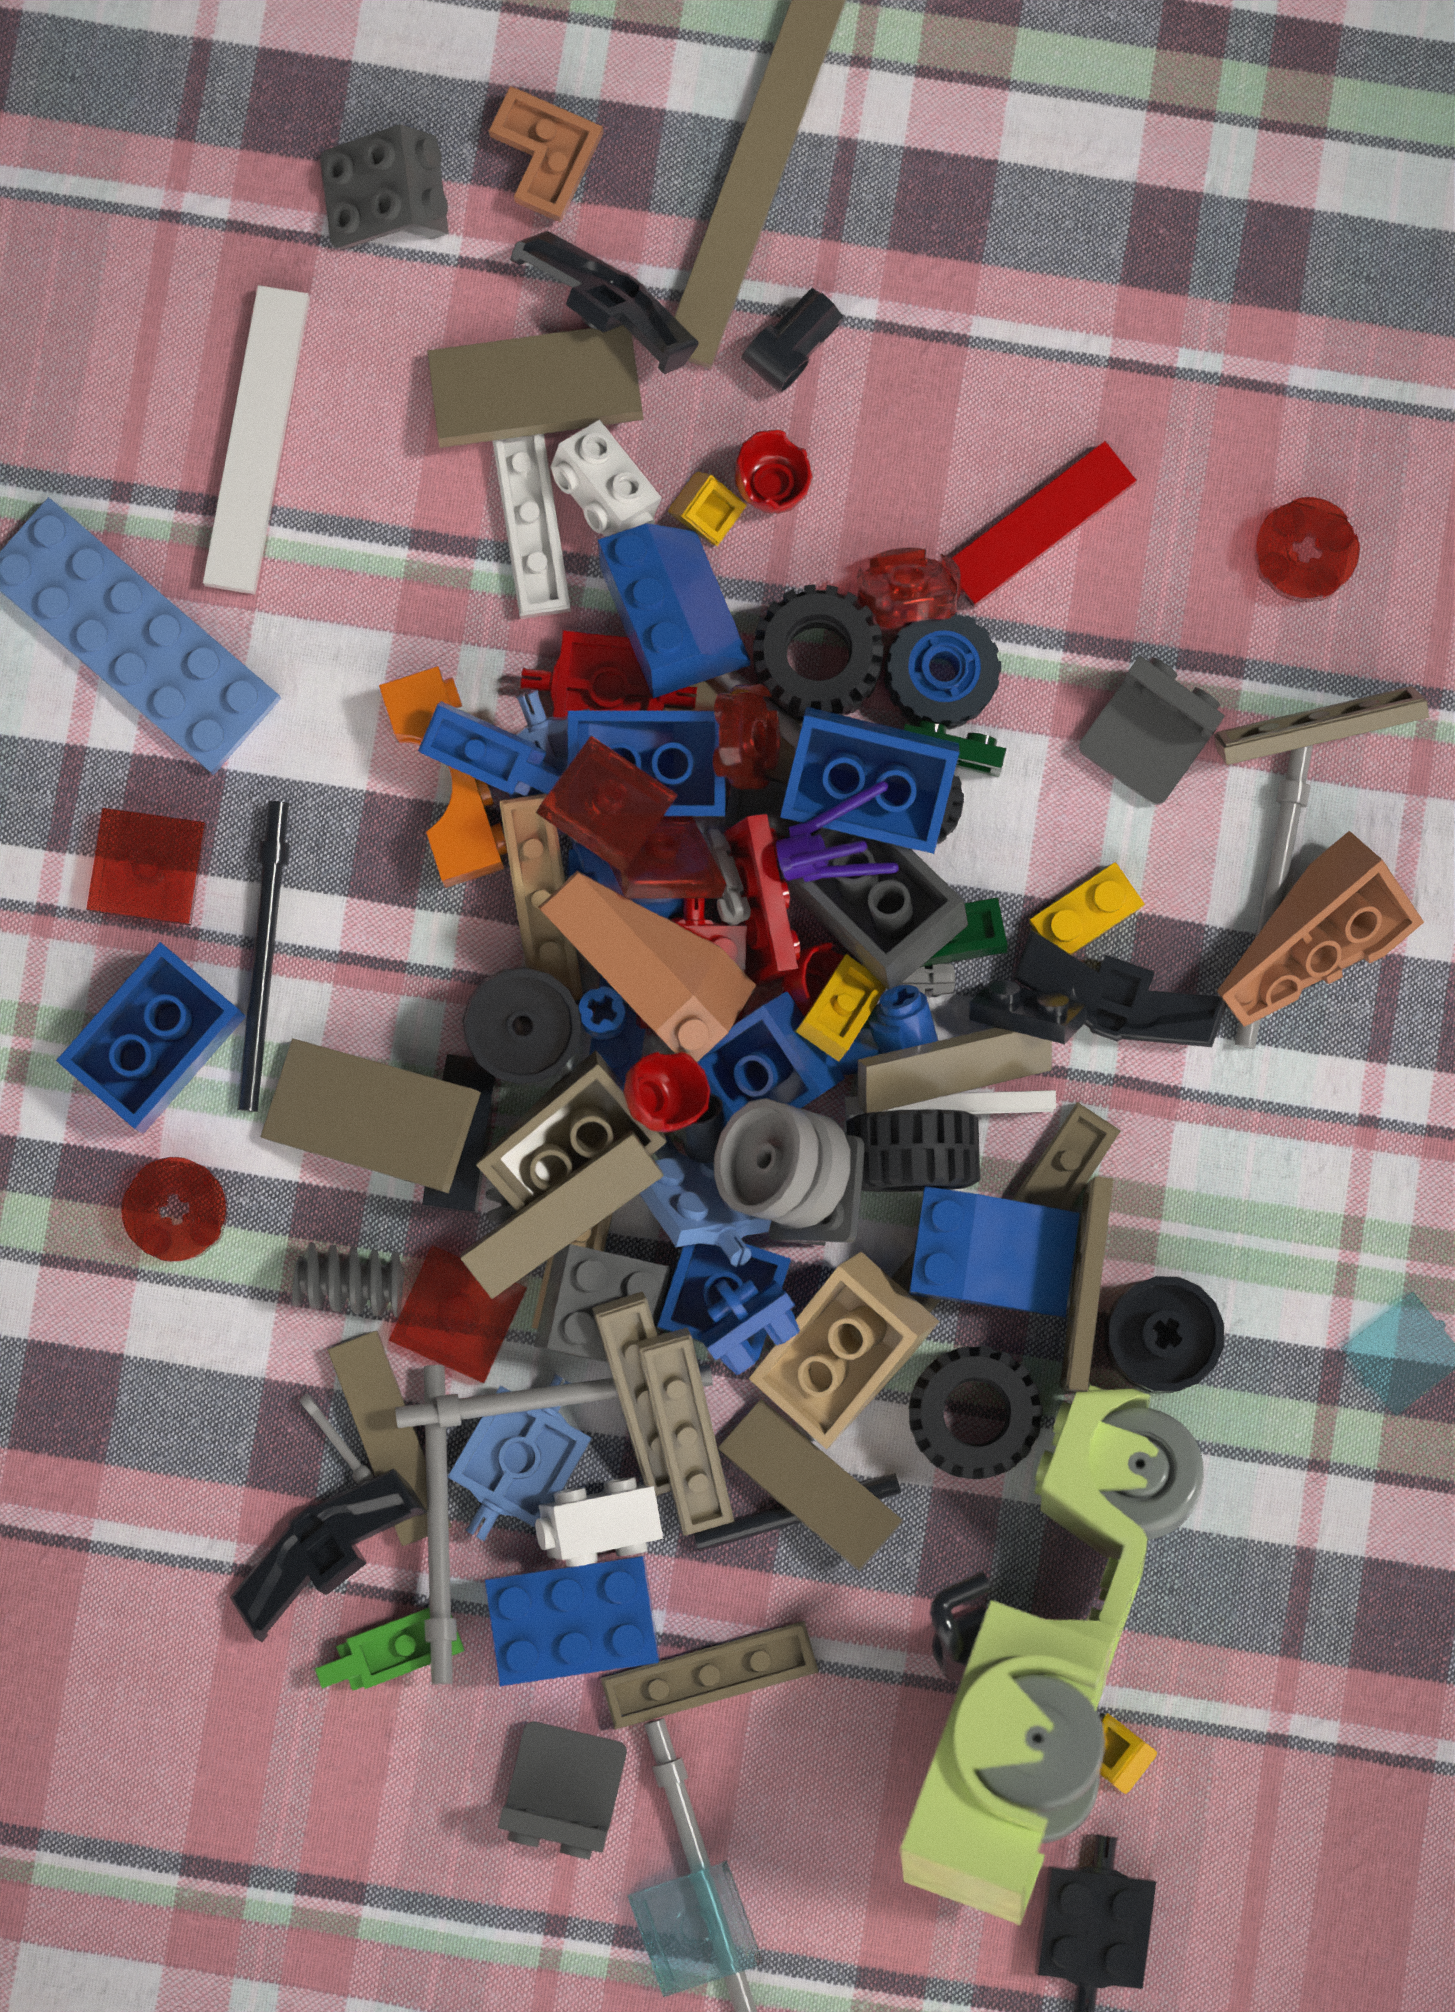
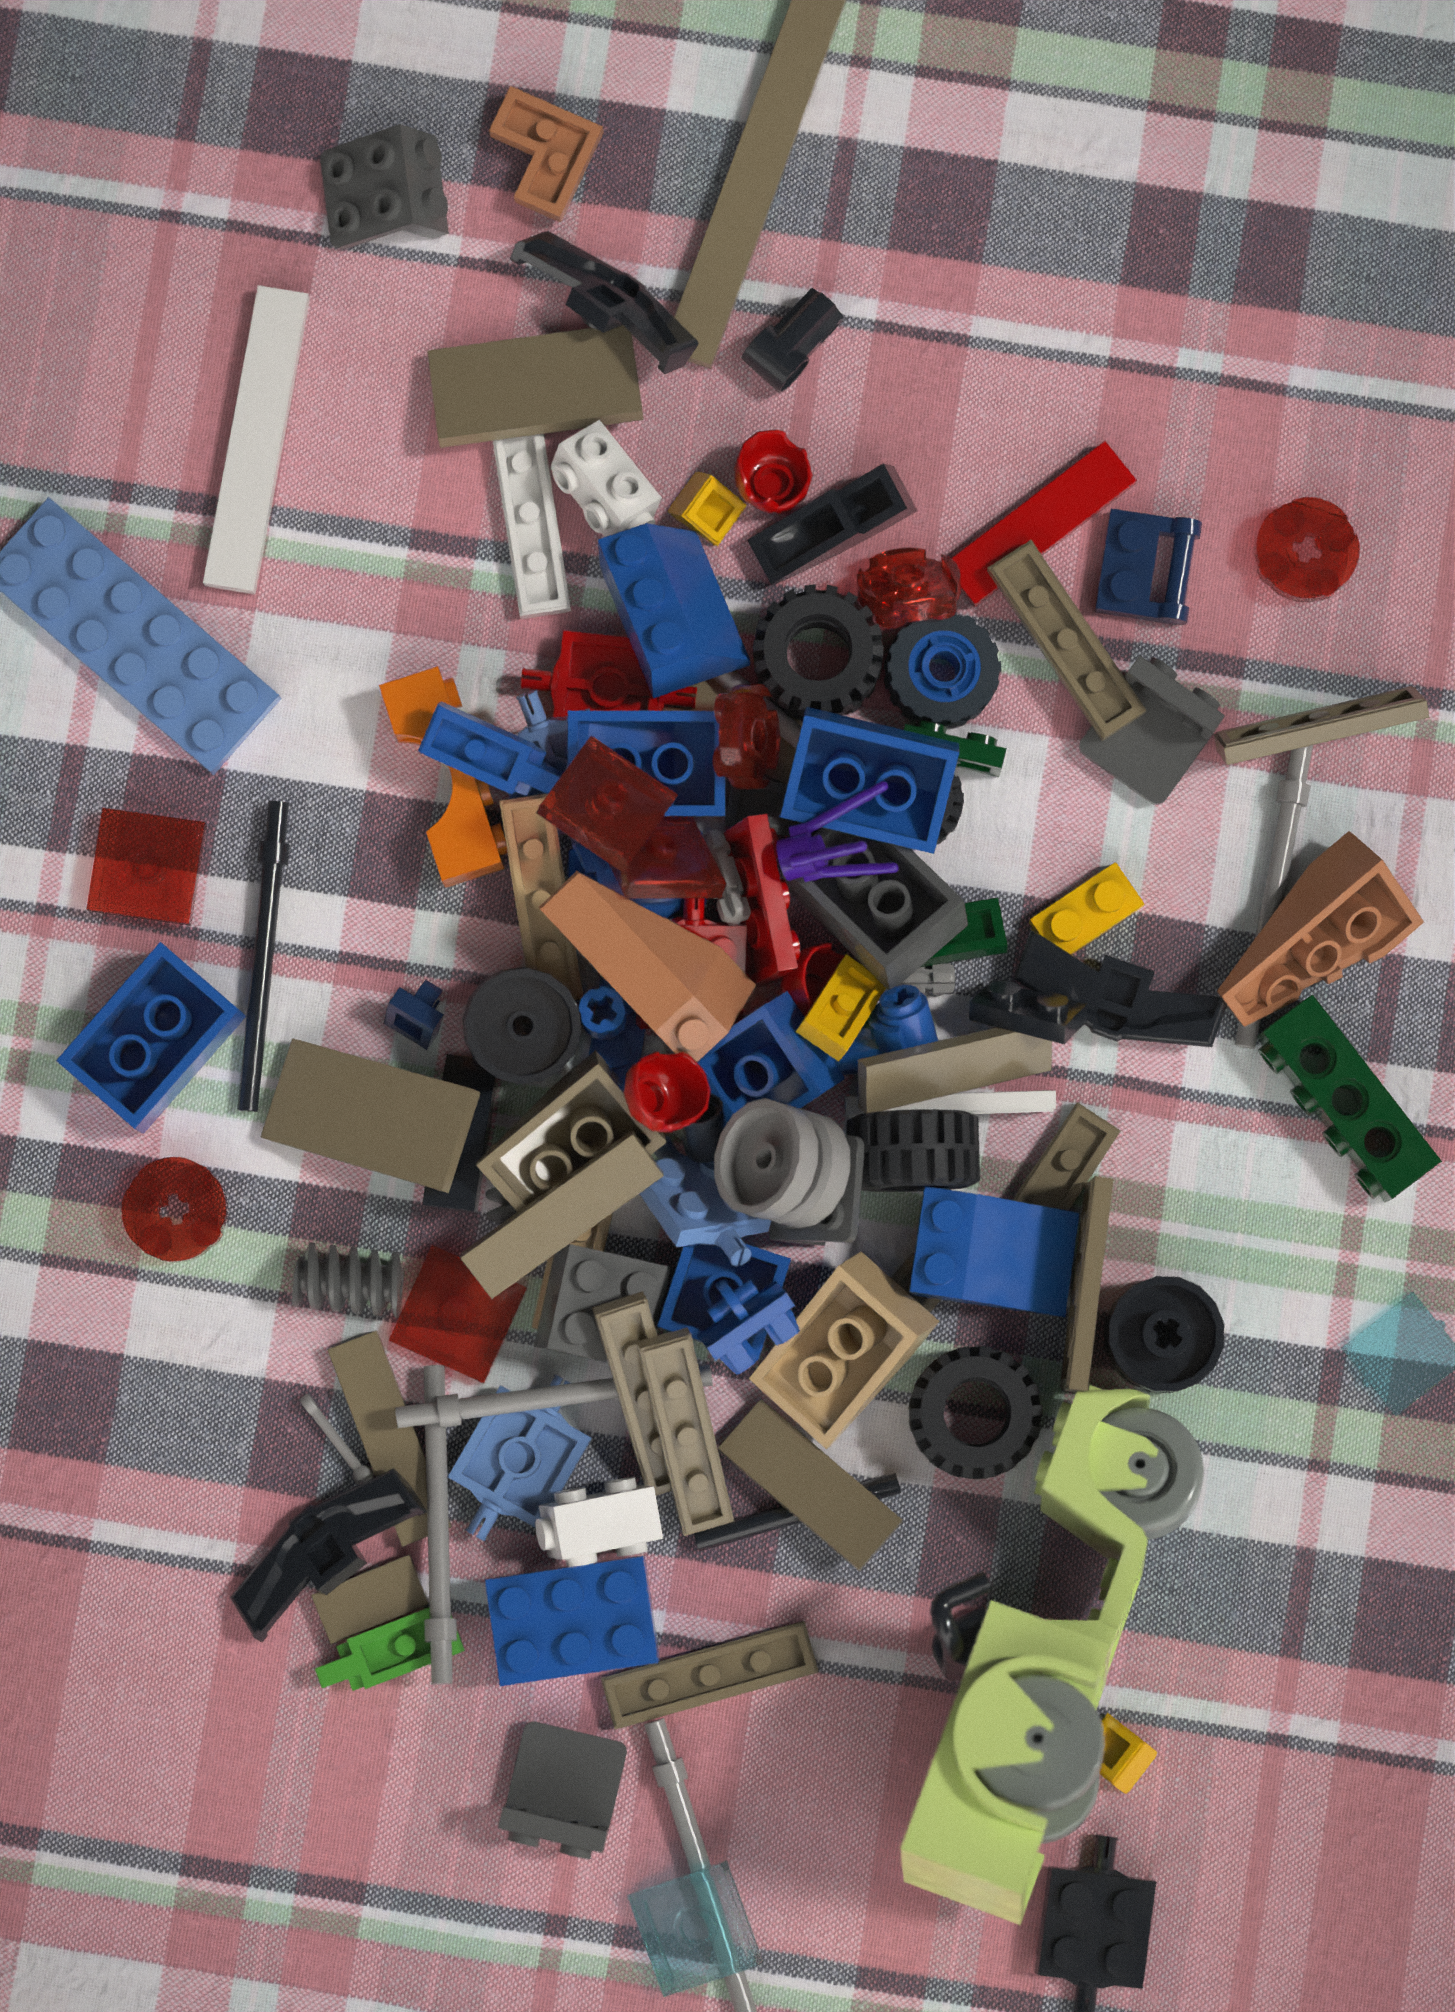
(371, 1599): none -> dark tan tile
(417, 1014): none -> dark blue tile
(832, 524): none -> black slope
(1066, 640): none -> dark tan tile
(1130, 565): none -> dark blue plate
(1408, 1153): none -> dark green brick

